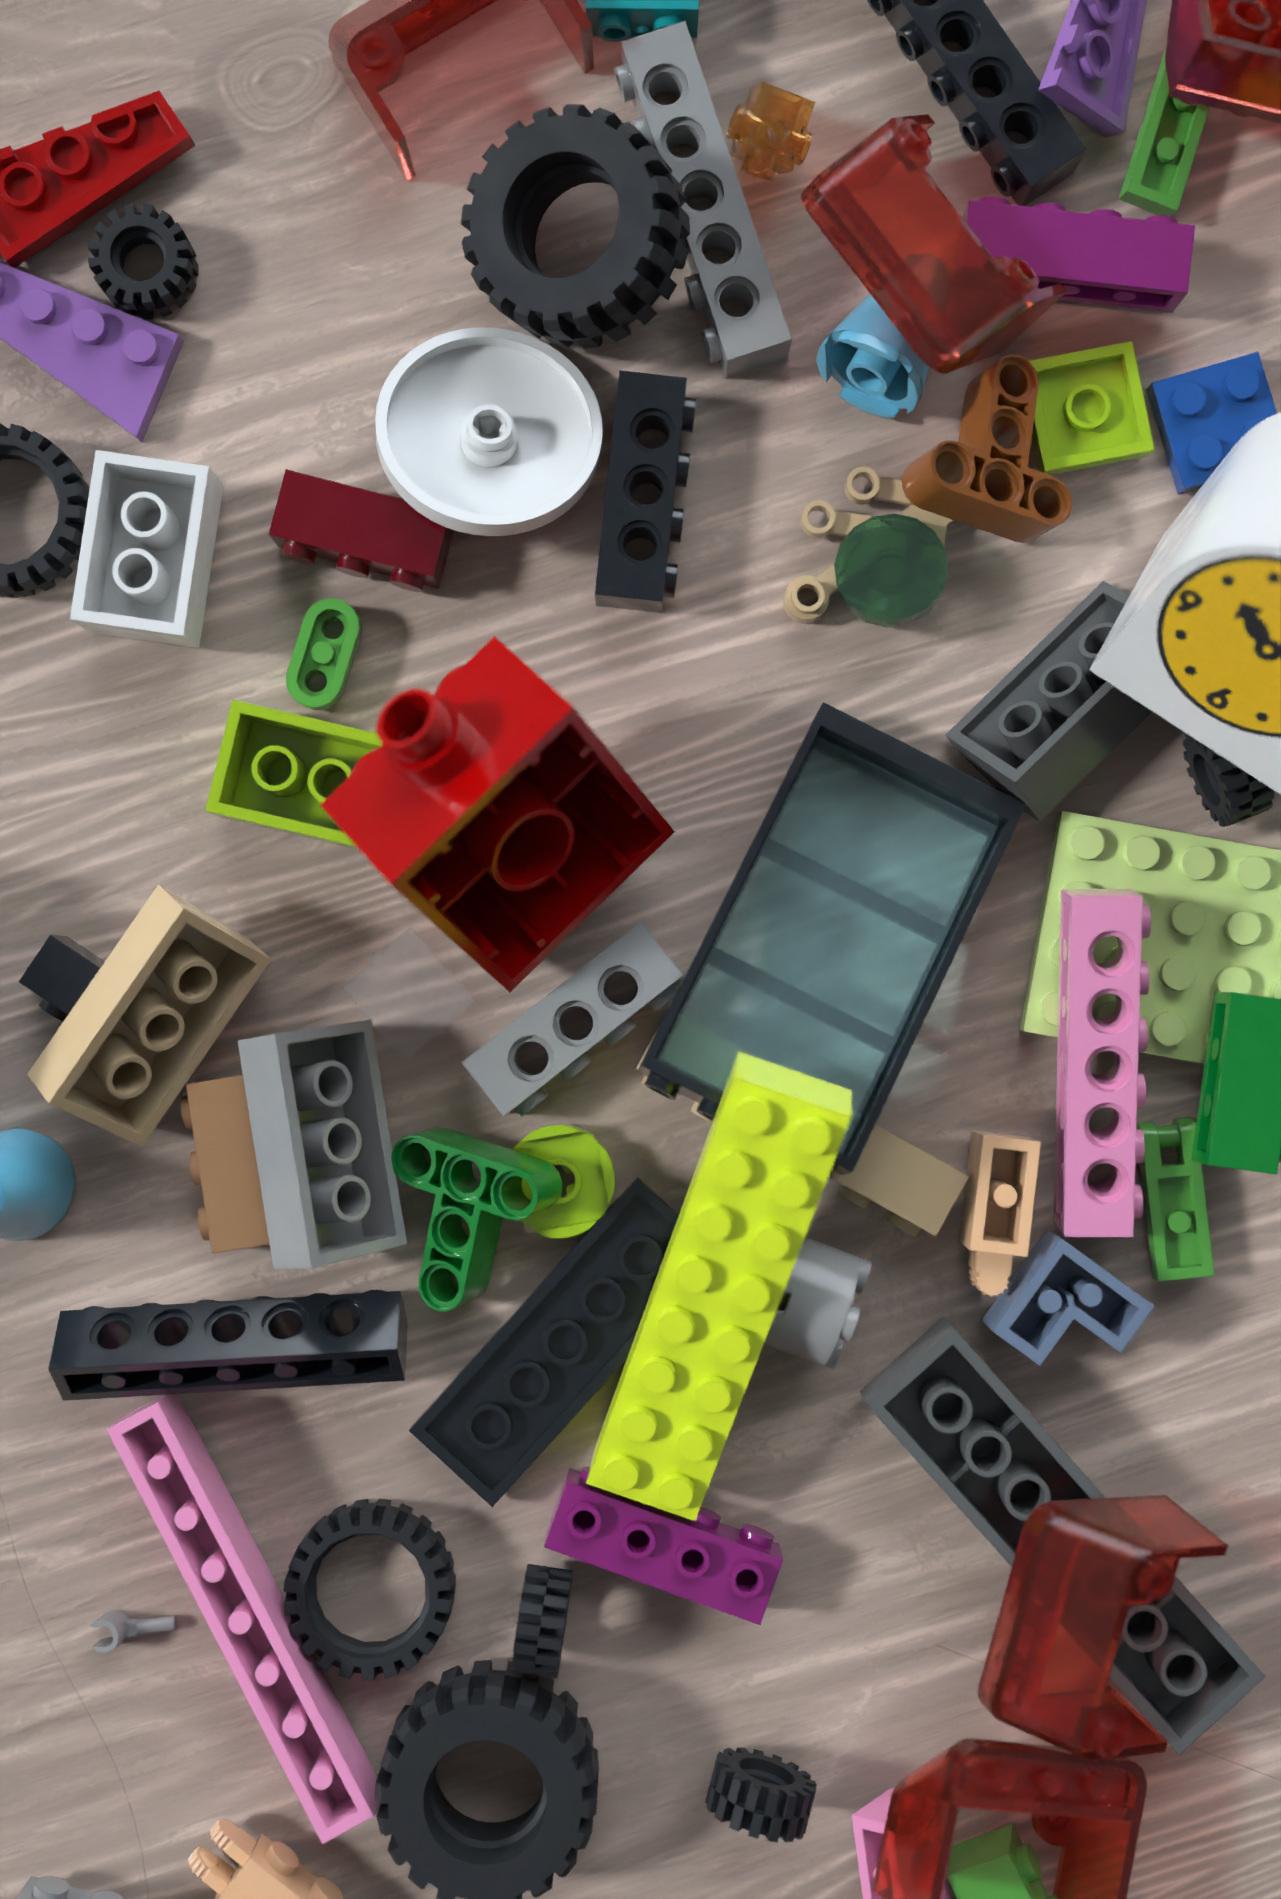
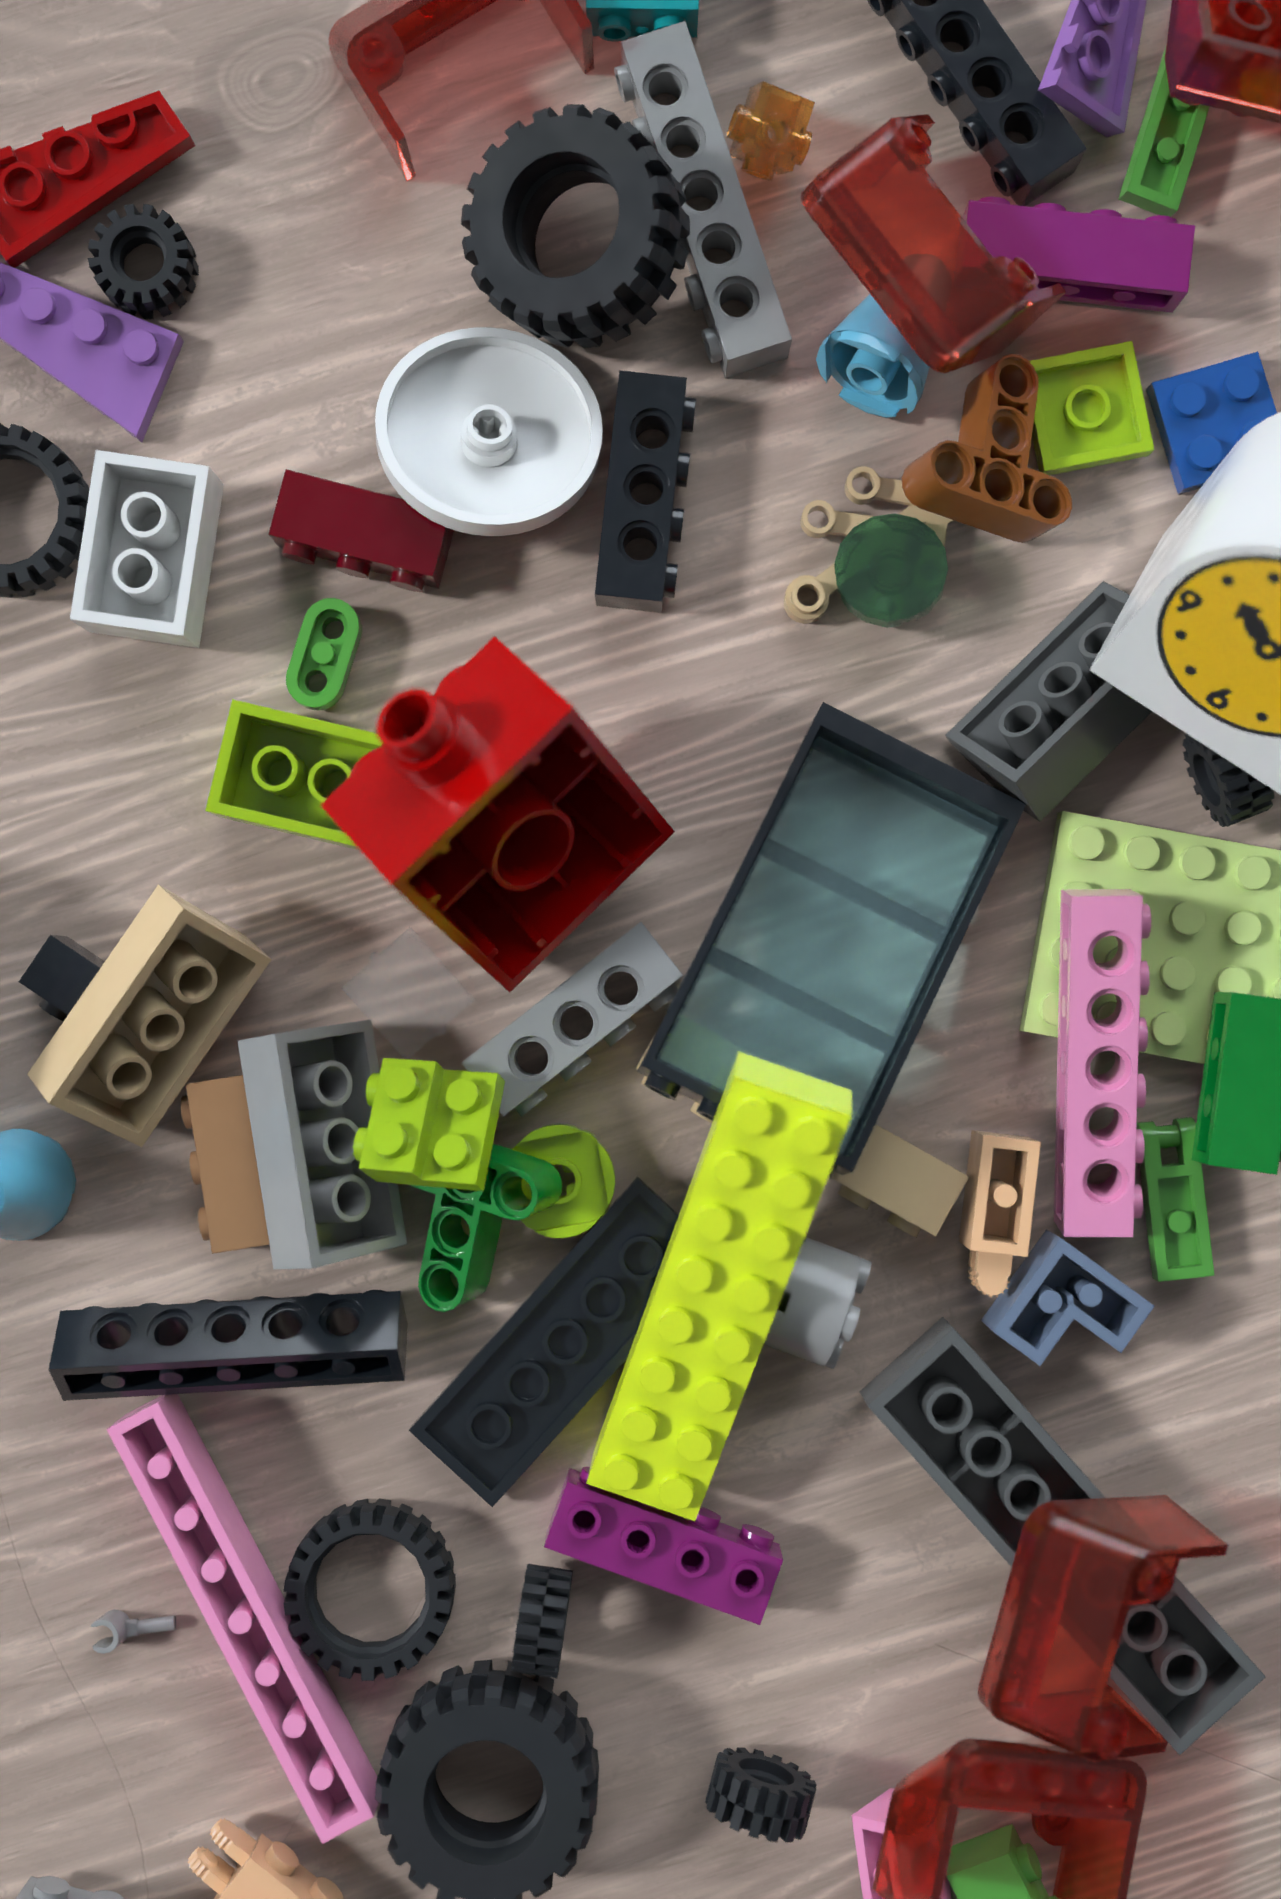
(429, 1125): none -> lime plate

